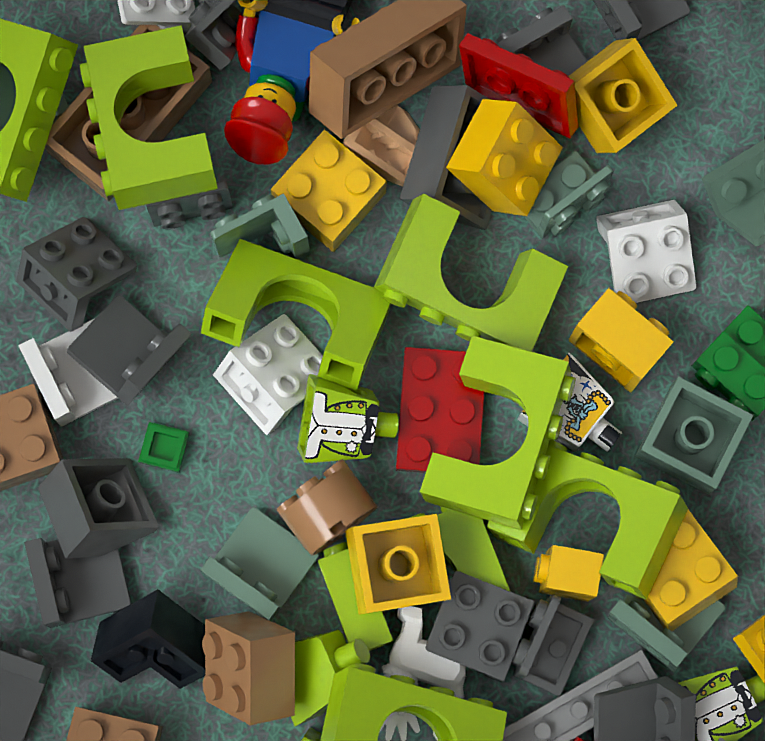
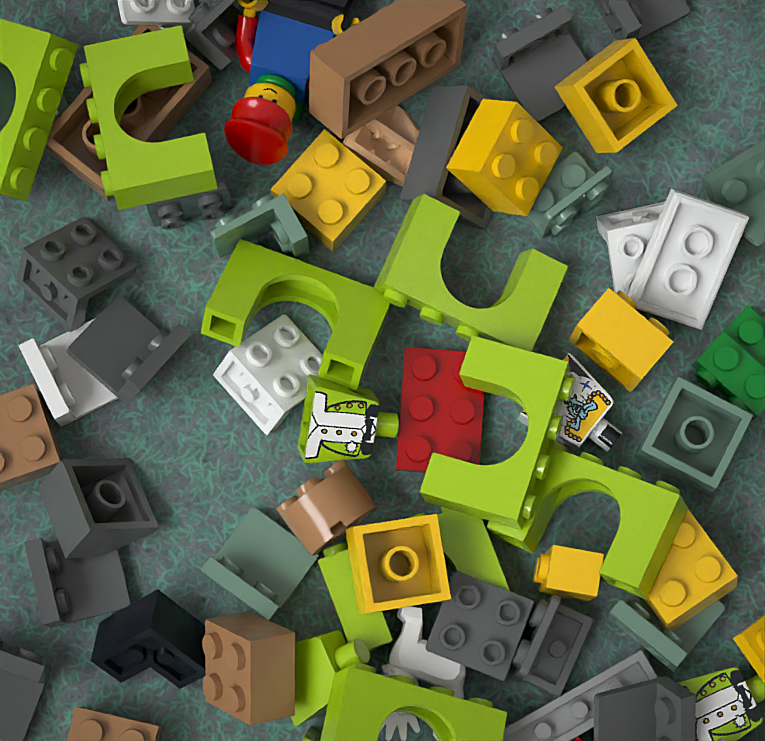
(164, 447): green tile -> none
(516, 78): red plate -> none
(687, 258): none -> white tile

